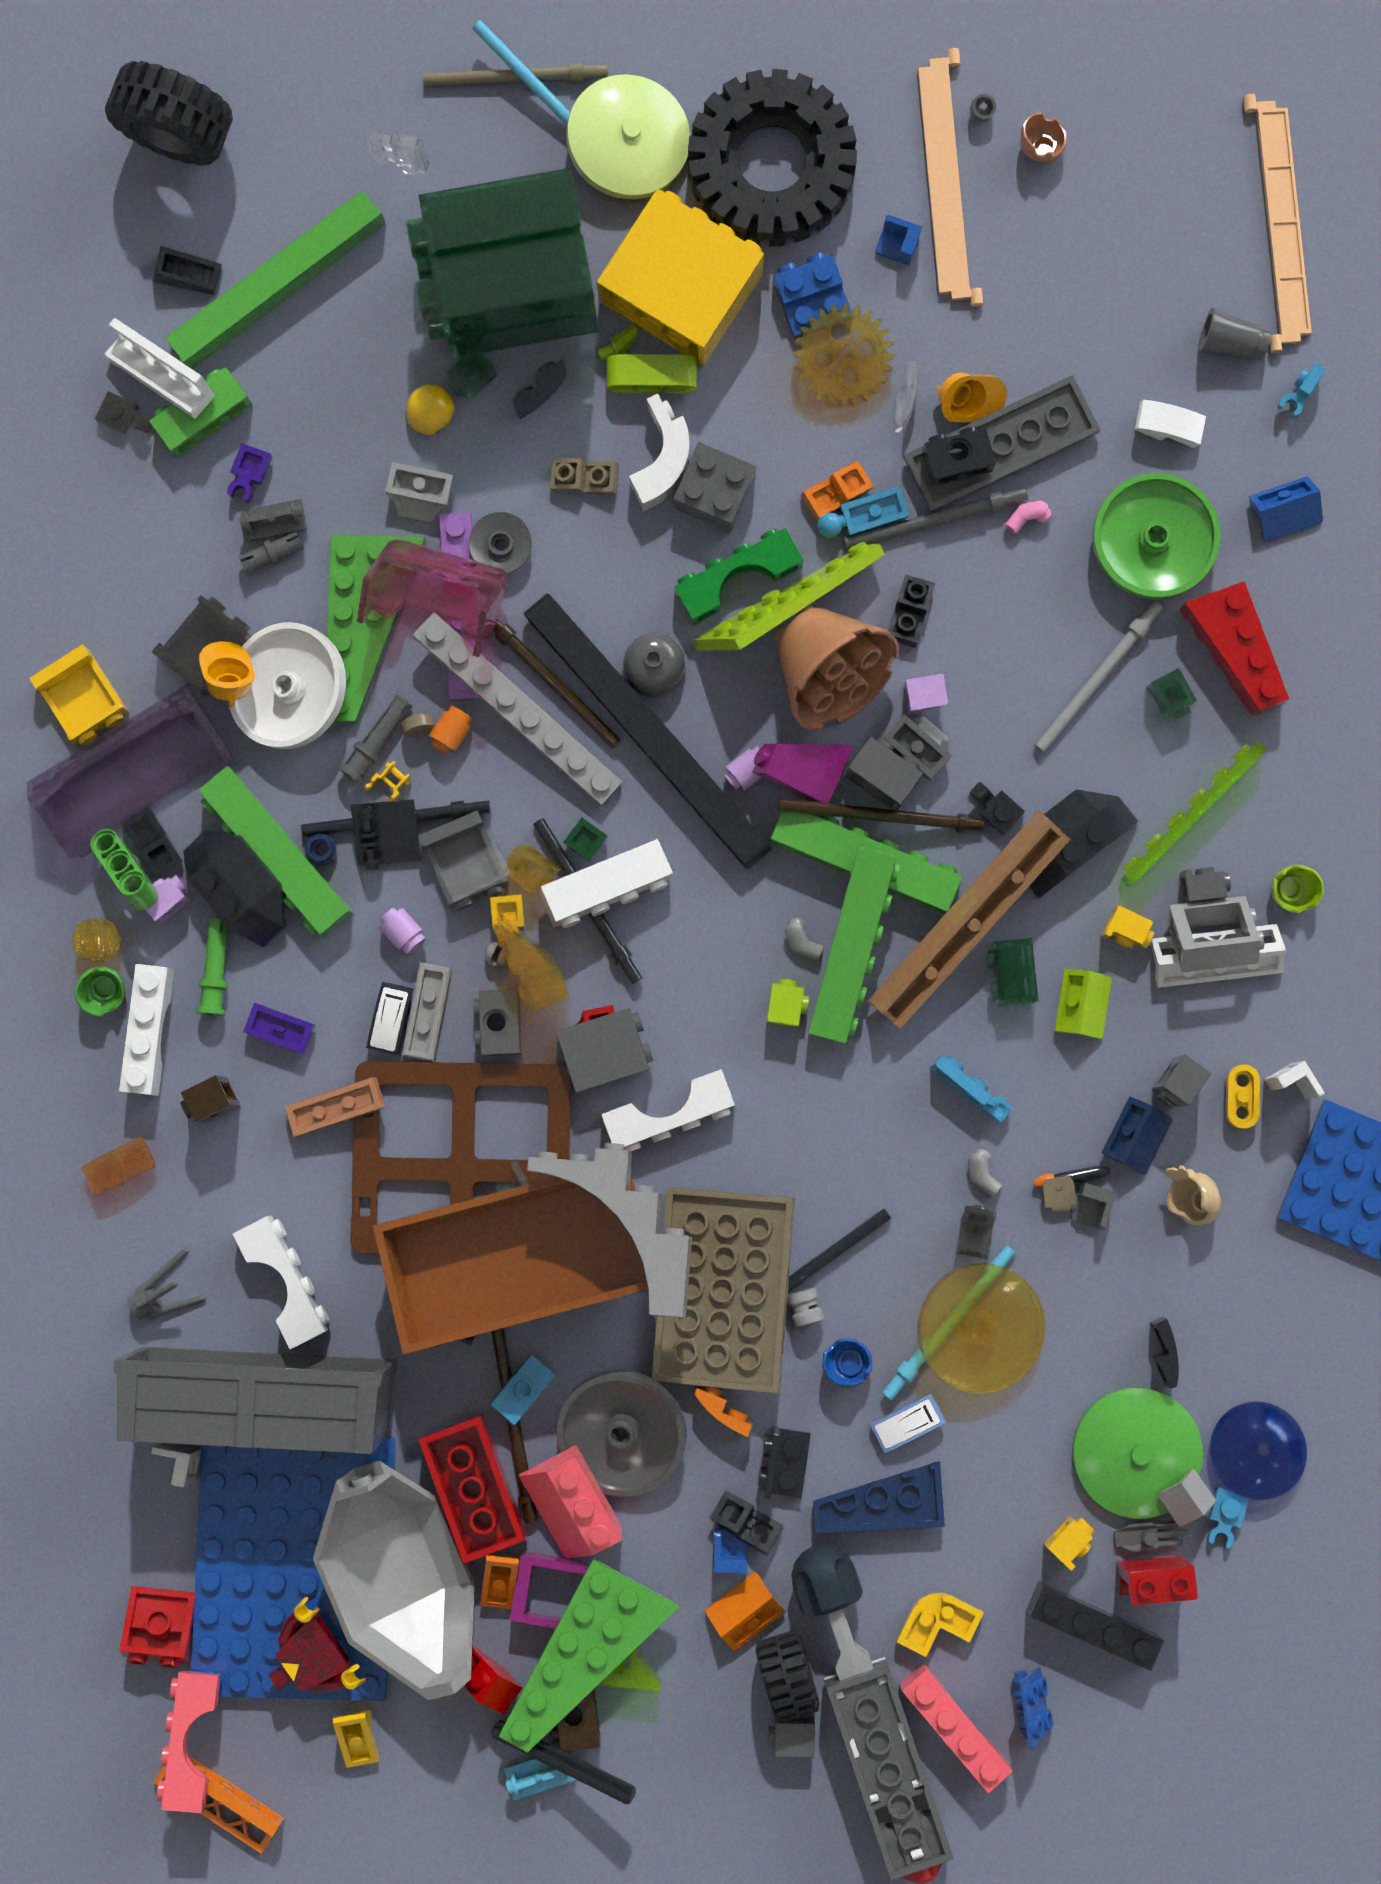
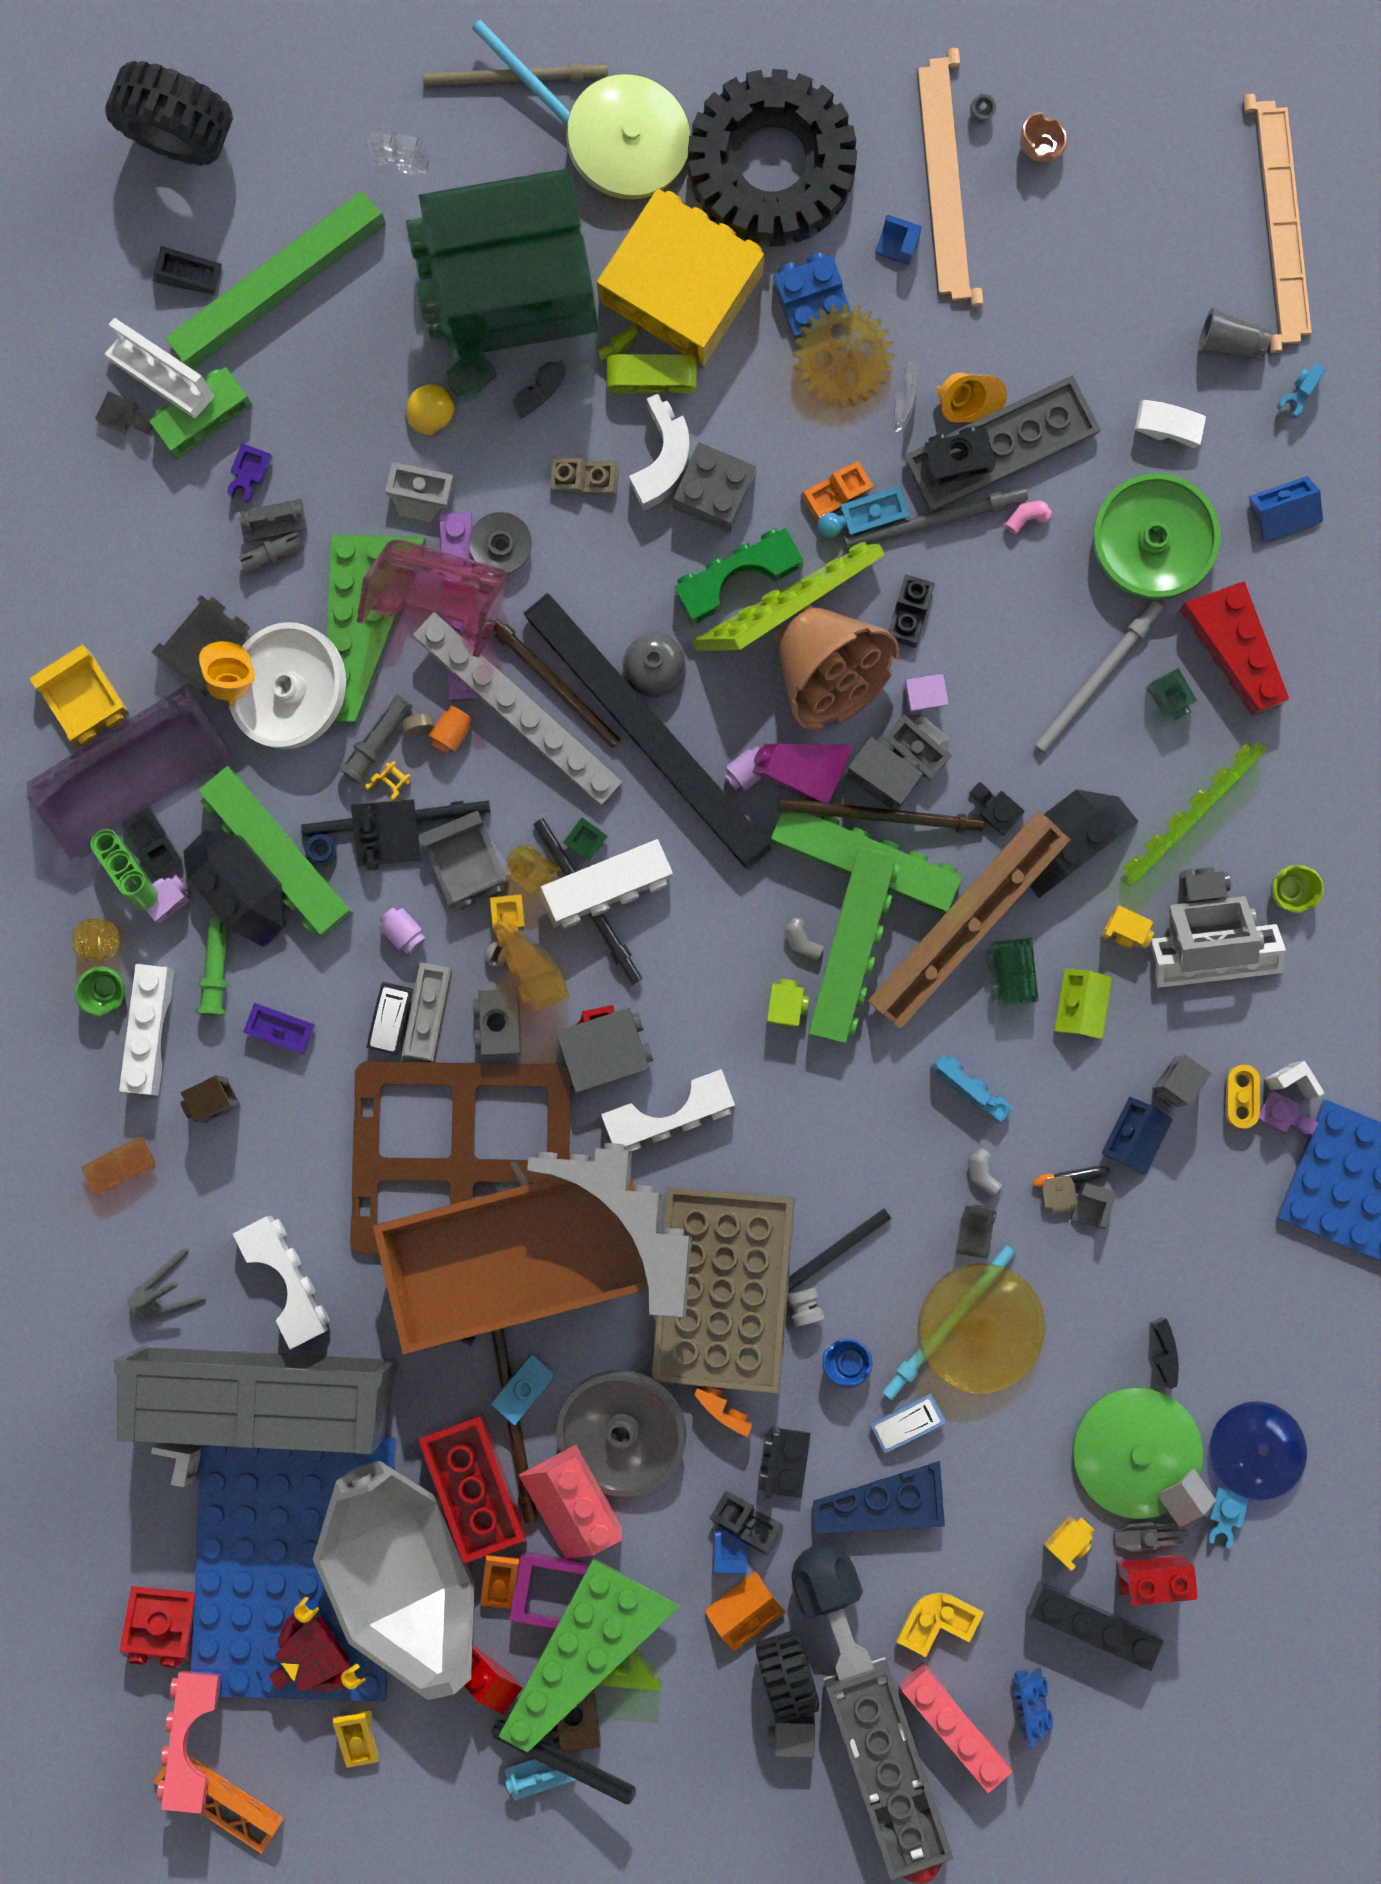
(335, 1107): nougat plate -> none
(1193, 1196): tan hat -> none
(1282, 1113): none -> medium lavender plate

